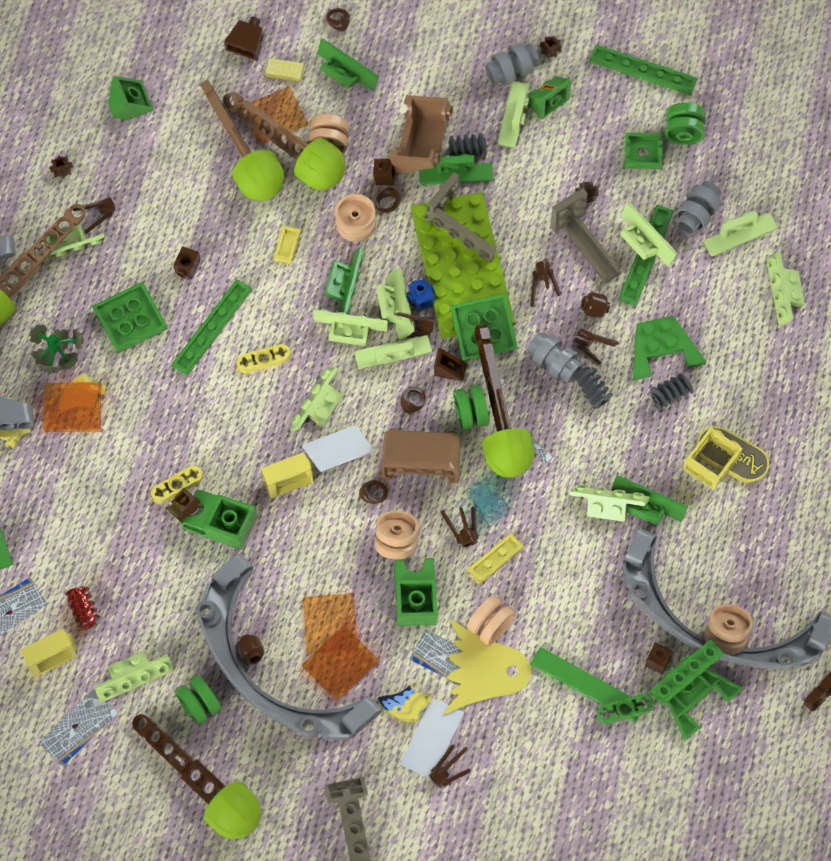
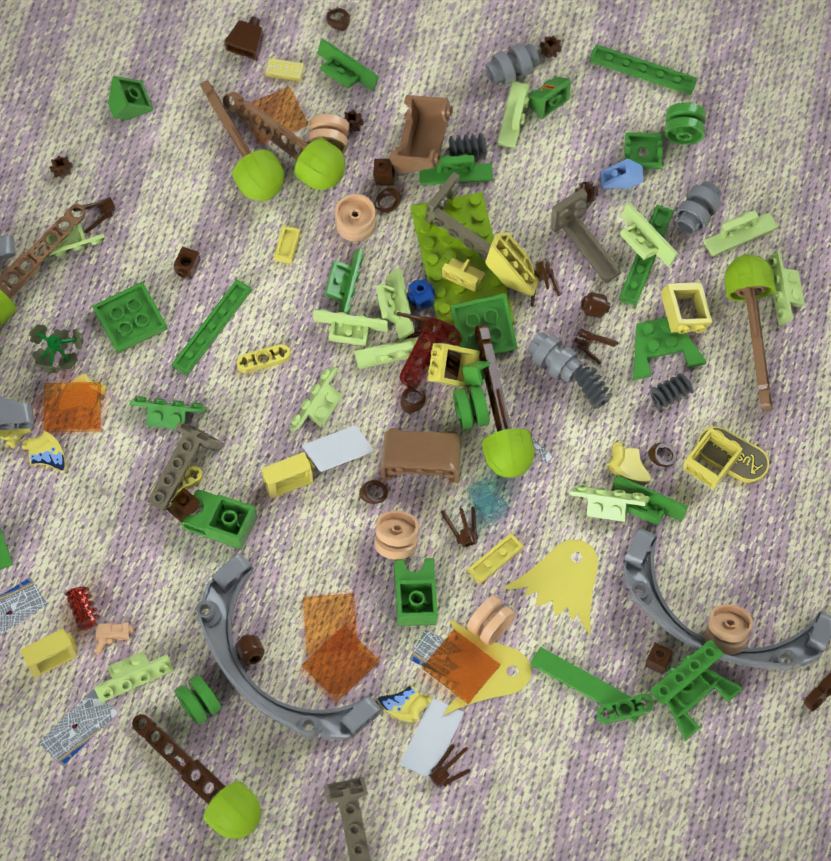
(45, 451): none -> light yellow arm
(107, 633): none -> light nougat piece
(166, 414): none -> bright green bracket
(179, 463): none -> dark tan bracket
(354, 120): none -> reddish brown gear
(418, 350): none -> clear red beam
(437, 369): none -> light yellow window
(461, 666): none -> clear orange piece
(463, 274): none -> light yellow panel
(474, 373): none -> bright green panel
(511, 264): none -> light yellow wedge
(563, 580): none -> light yellow piece
(622, 175): none -> light blue slope
(627, 464): none -> light yellow arm
(652, 453): none -> piece
(680, 291): none -> light yellow window
(749, 280): none -> piece

